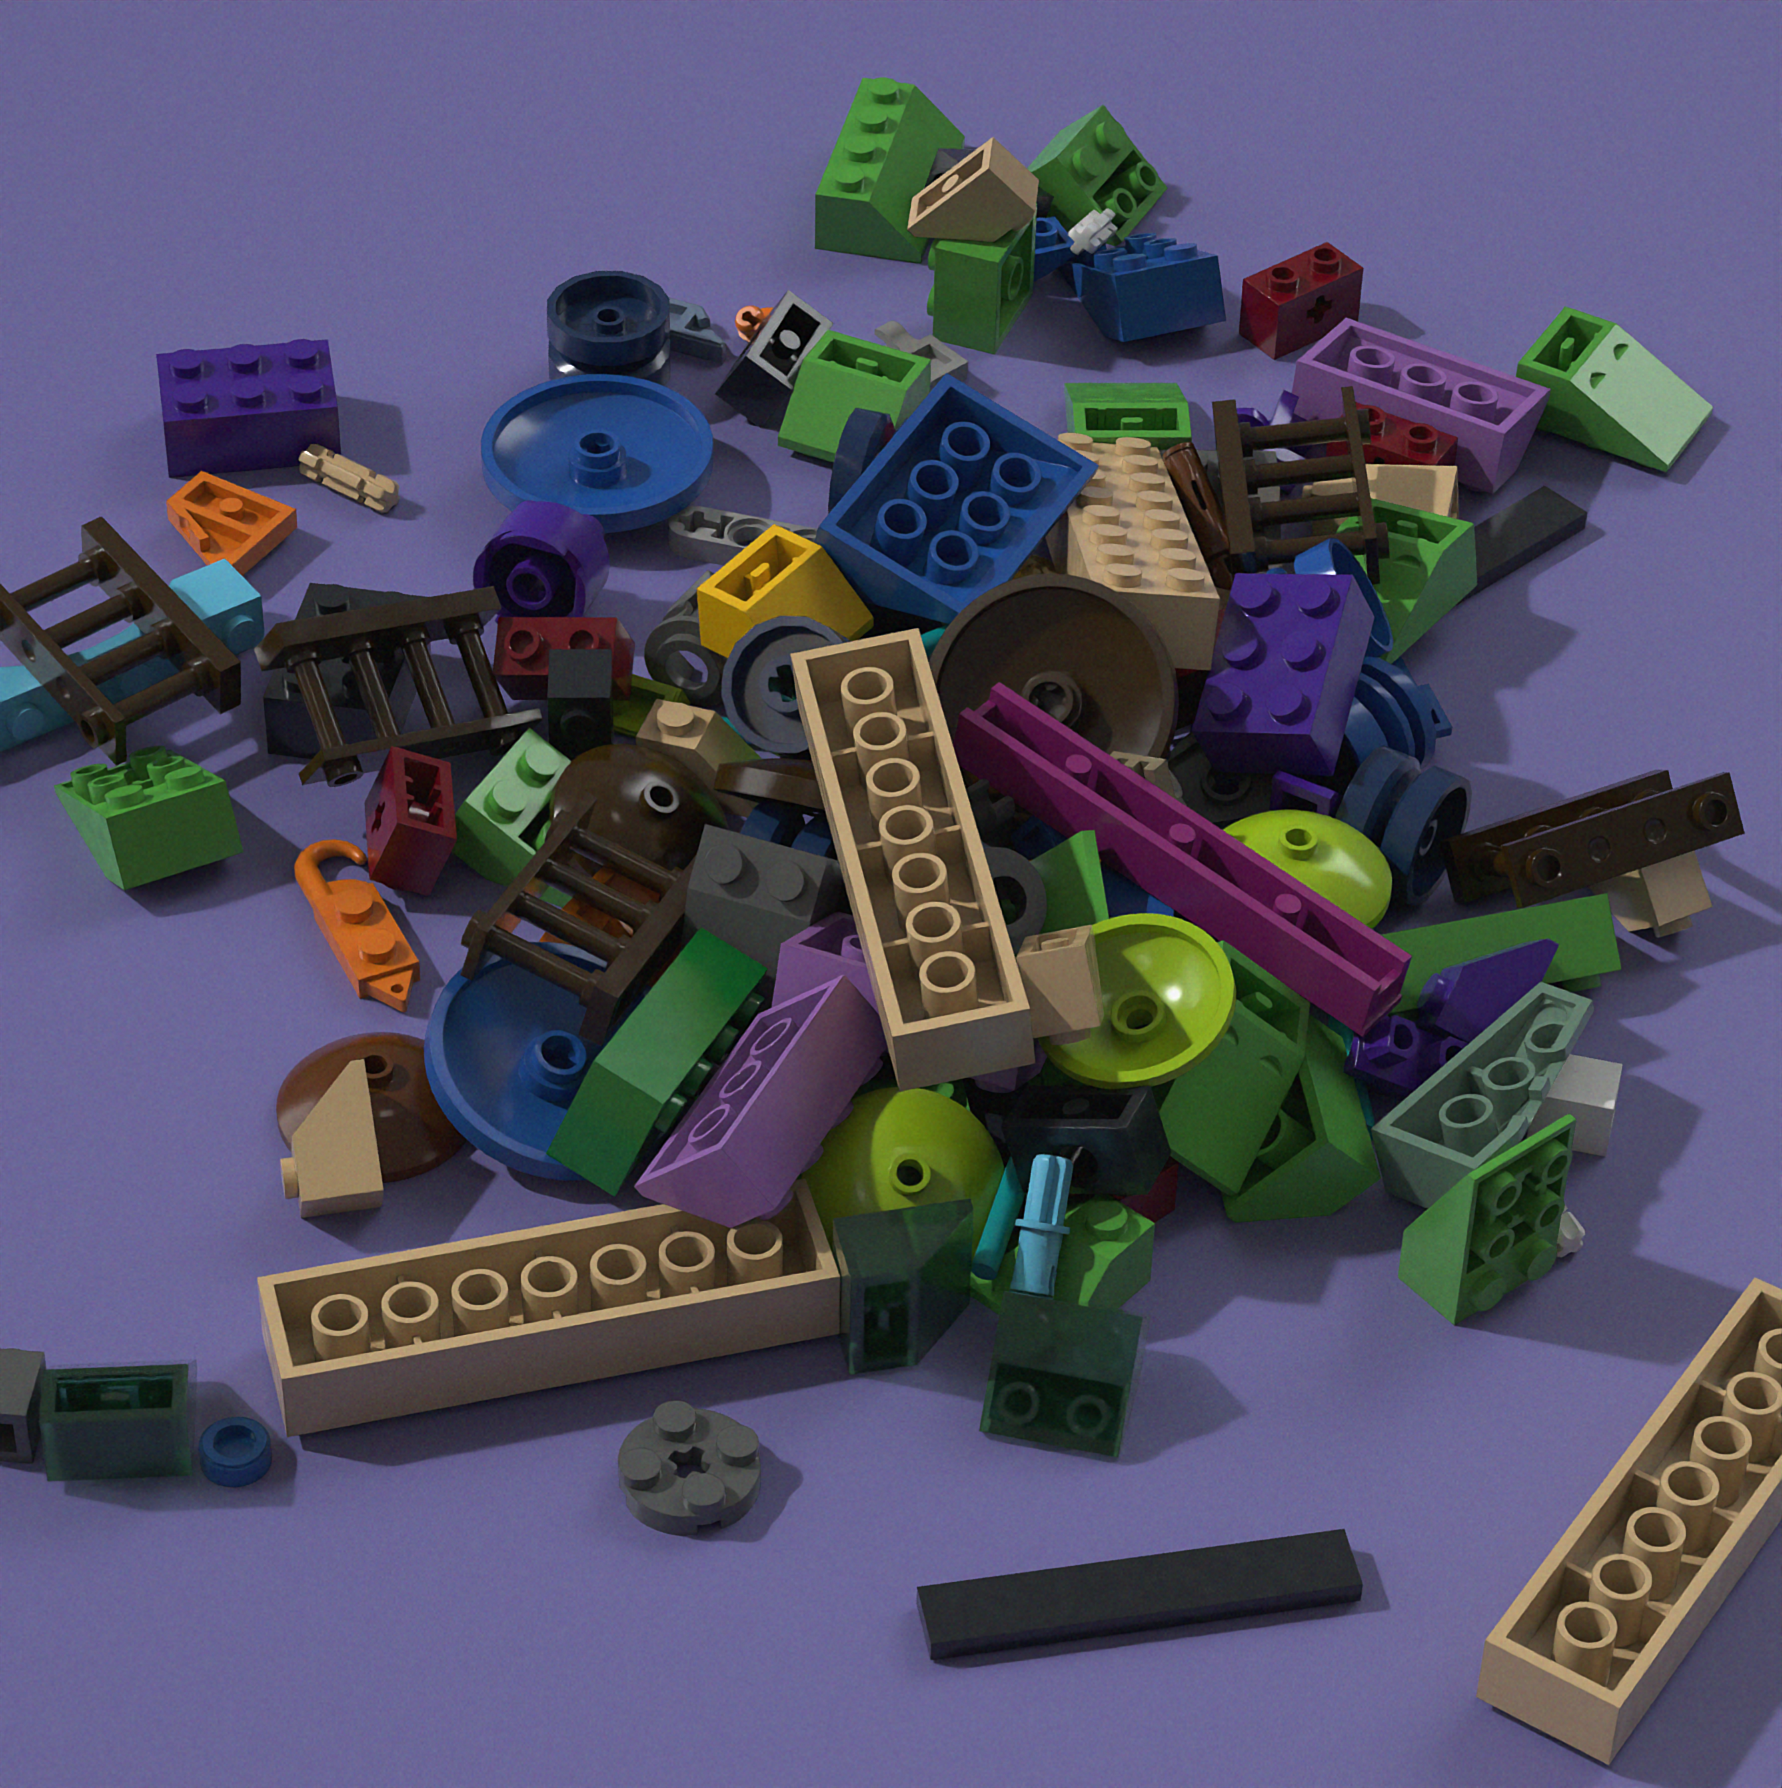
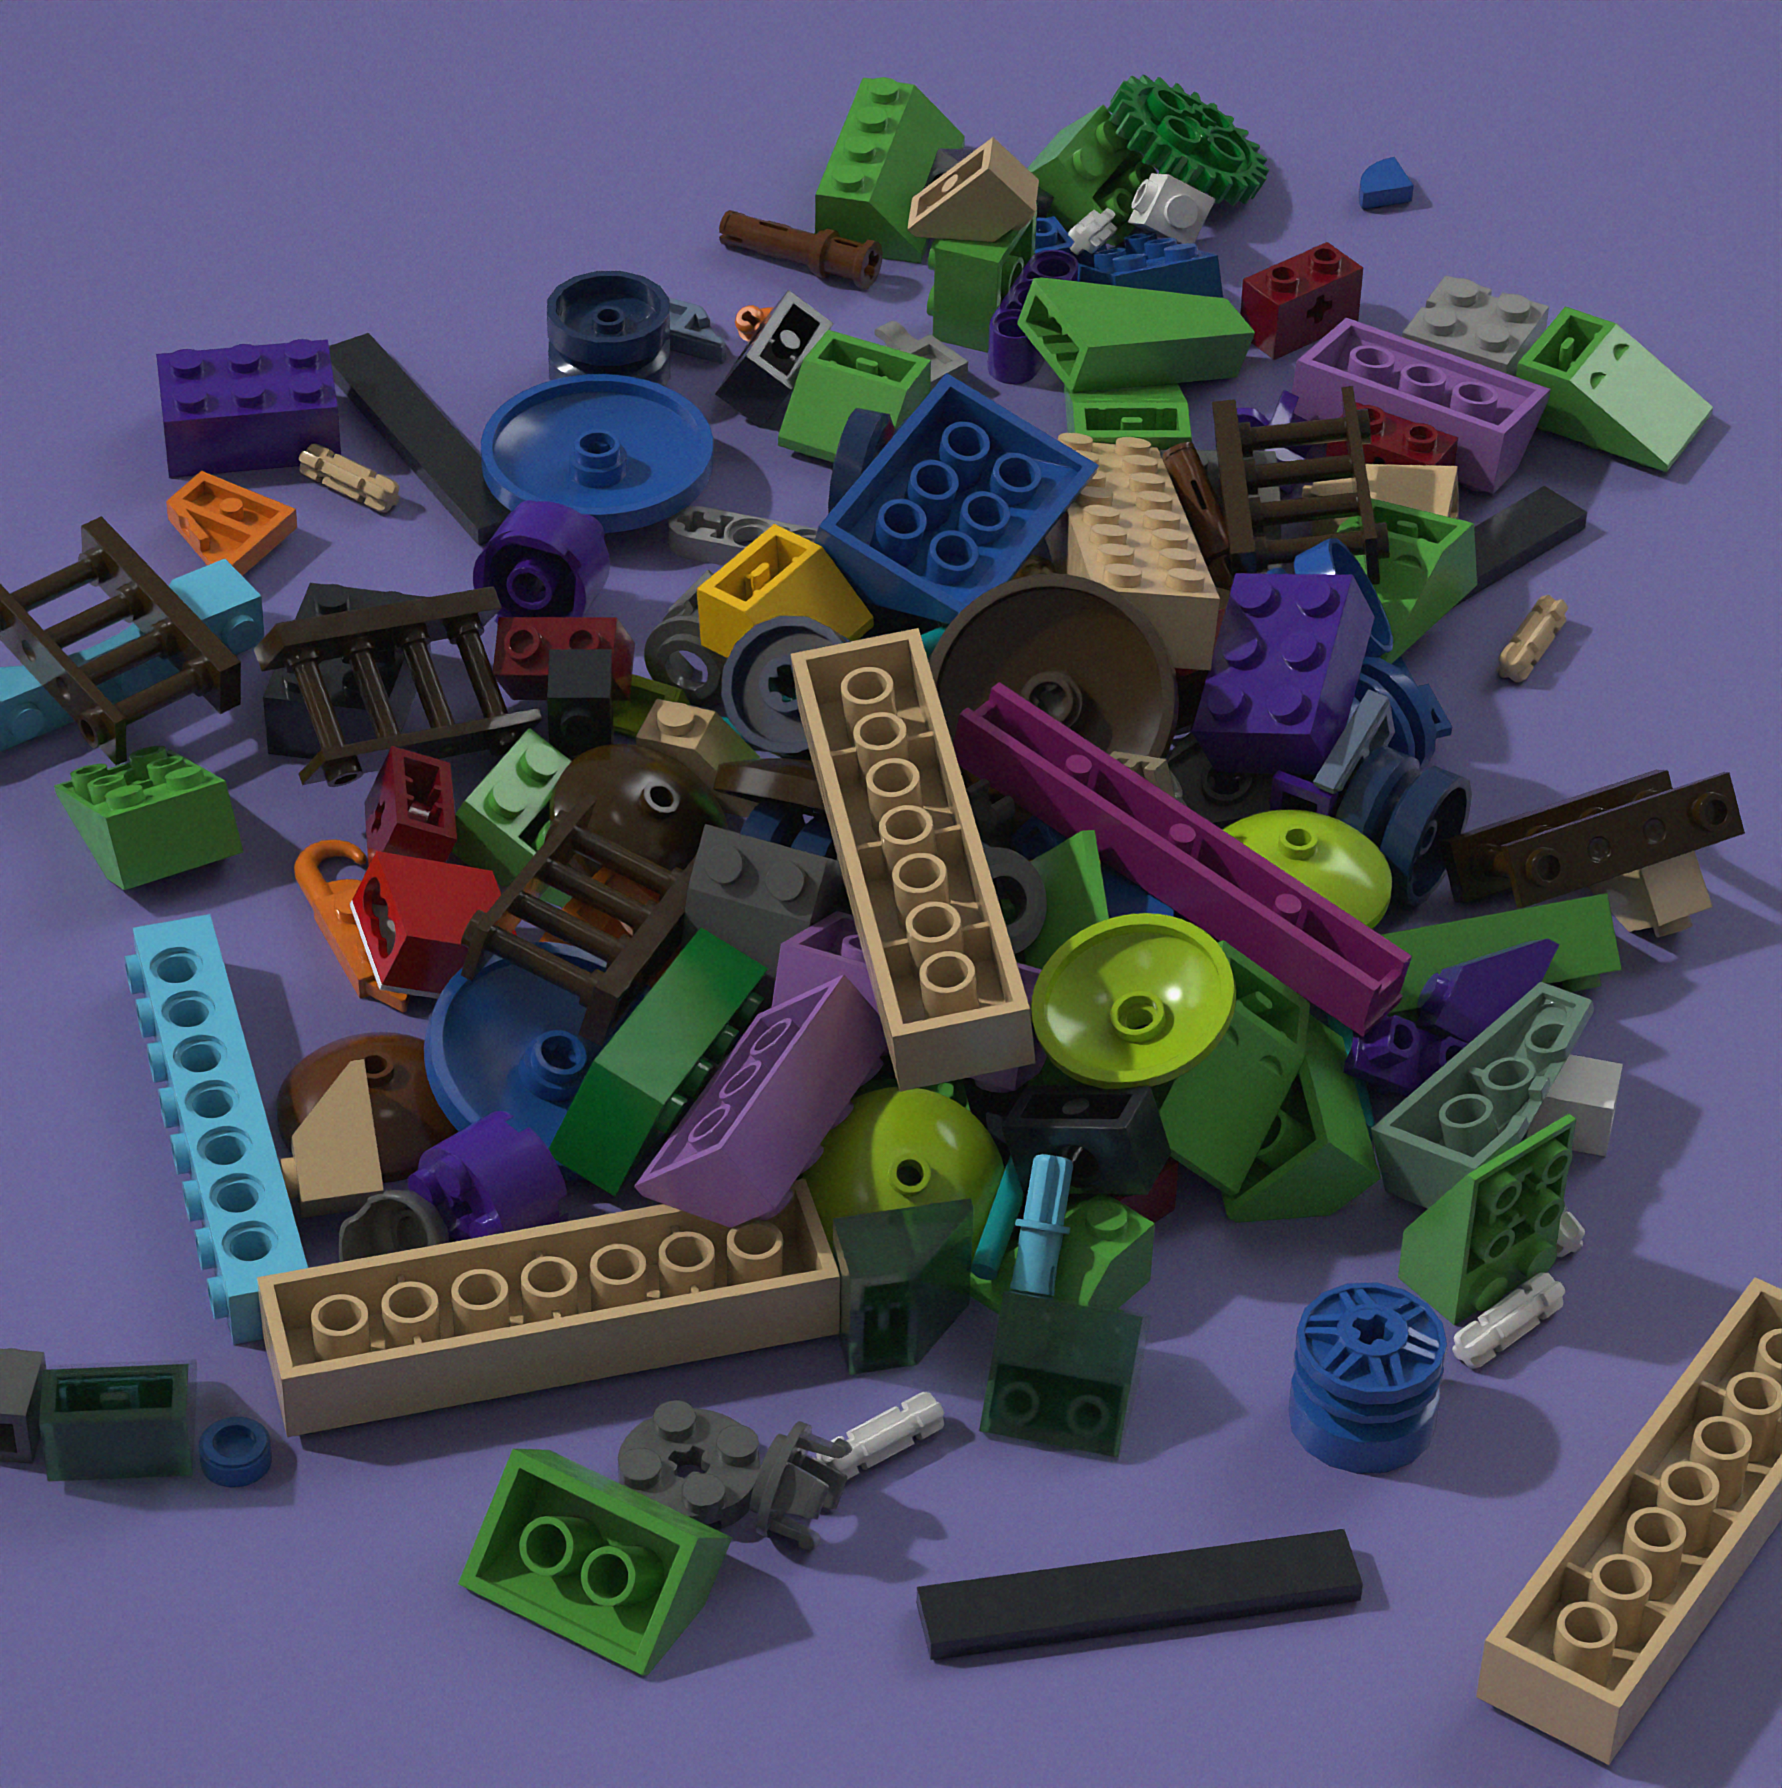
(218, 1116): none -> medium azure brick
(390, 1225): none -> dark grey hair
(415, 917): none -> red piece
(418, 433): none -> black tile
(491, 1180): none -> dark purple brick
(592, 1559): none -> bright green slope
(797, 1484): none -> dark grey piece
(823, 252): none -> reddish brown pin
(888, 1434): none -> white axle
(1010, 352): none -> dark purple beam
(1062, 984): tan slope -> none
(1132, 336): none -> bright green slope
(1170, 208): none -> white brick
(1188, 139): none -> green gear
(1366, 731): none -> sand blue tile
(1367, 1377): none -> blue wheel
(1384, 185): none -> blue tile
(1478, 326): none -> light grey piece
(1508, 1320): none -> white axle
(1532, 638): none -> tan axle

